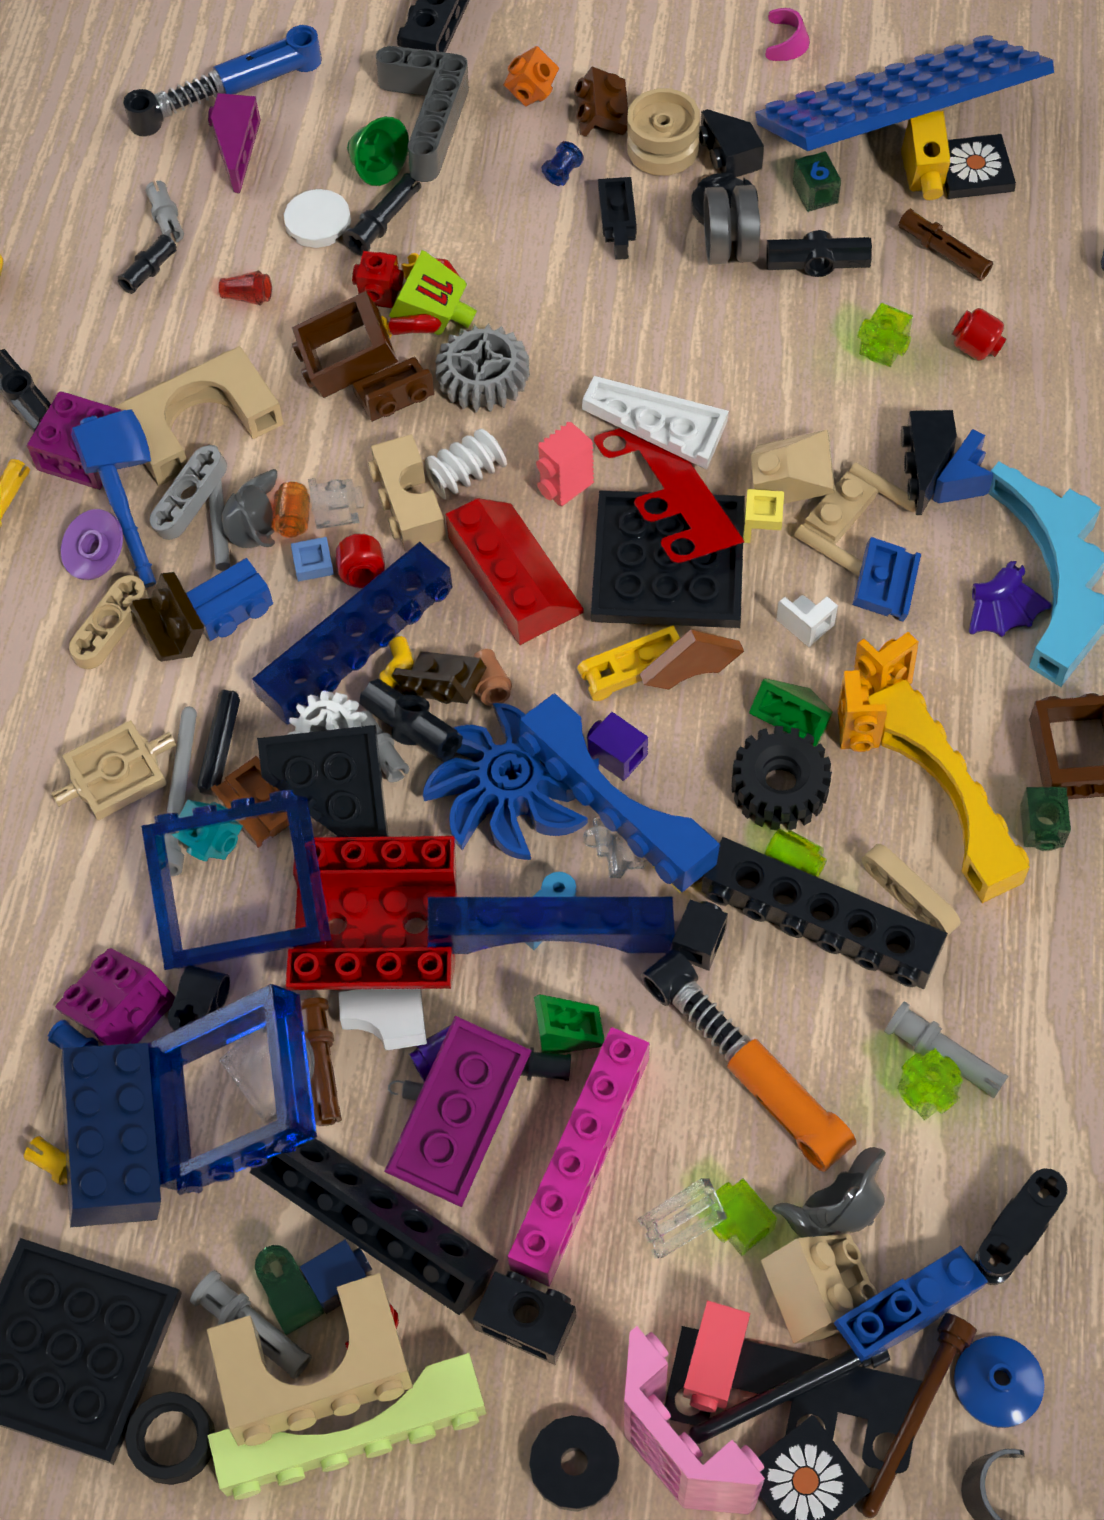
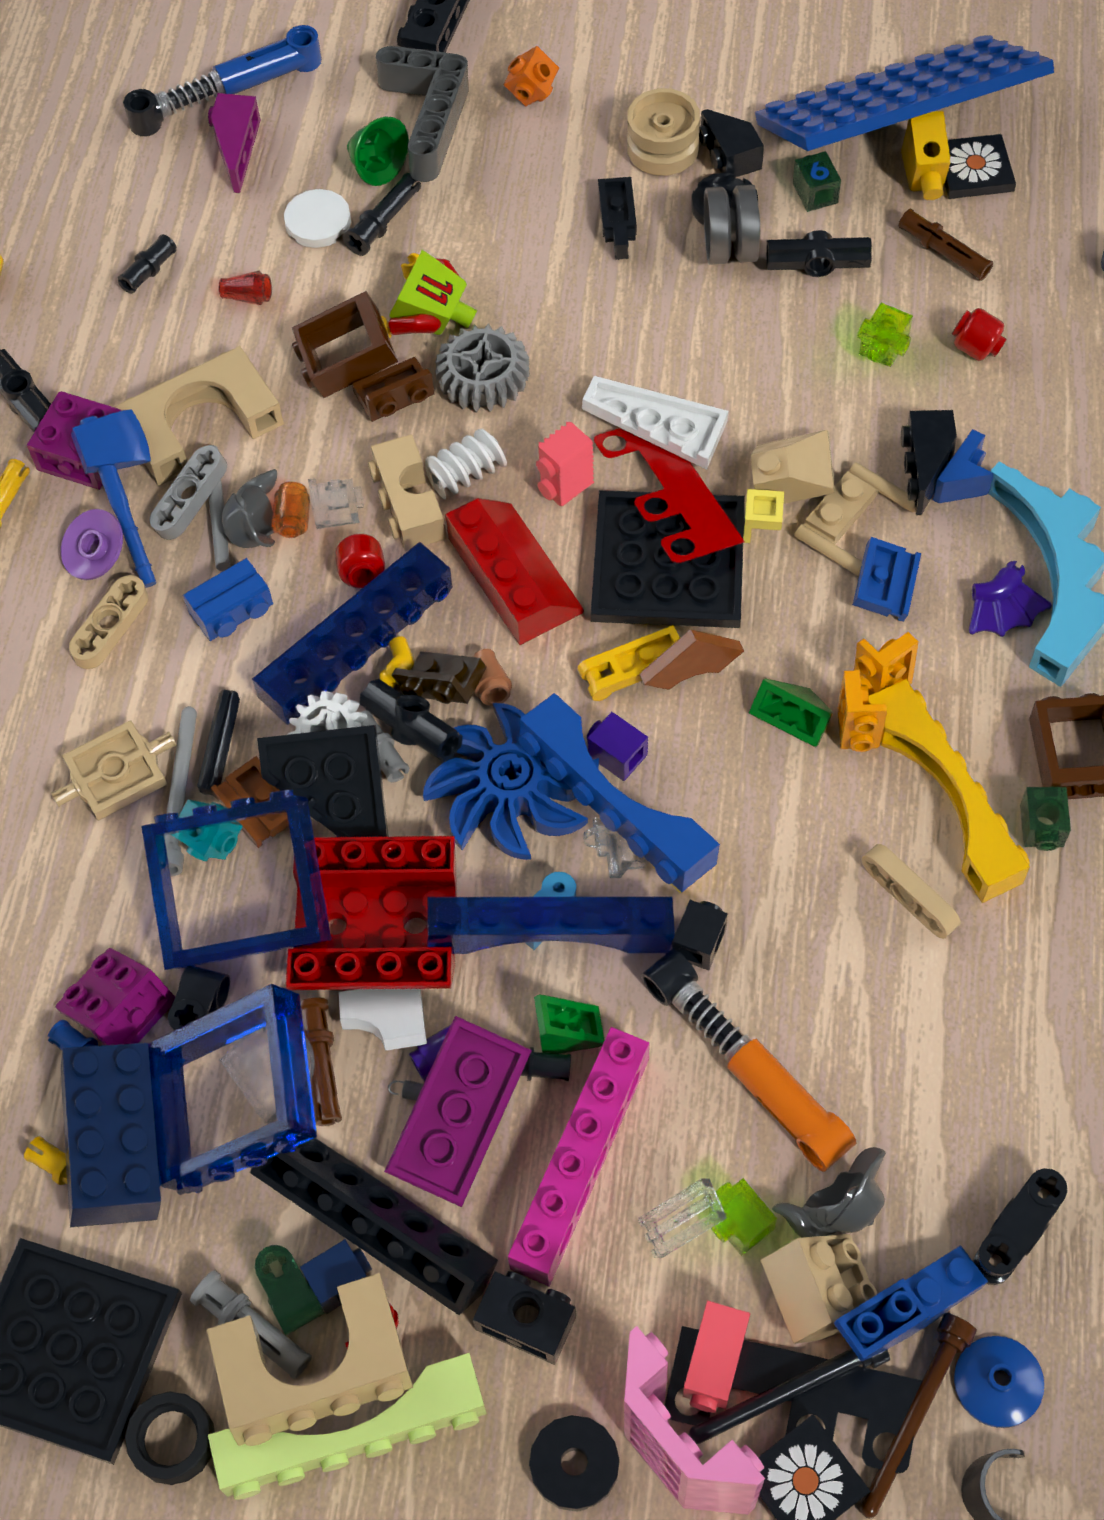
(164, 210): light grey pin -> none
(169, 620): dark brown bracket -> none
(312, 559): medium blue plate -> none
(378, 276): red brick -> none
(562, 163): clear blue bush -> none
(601, 102): reddish brown bracket -> none
(784, 753): black tyre -> none
(794, 46): dark pink helmet -> none
(797, 852): clear neon green brick -> none
(806, 619): white panel -> none
(845, 908): black brick -> none
(927, 1036): light grey pin -> none
(928, 1095): clear neon green brick -> none

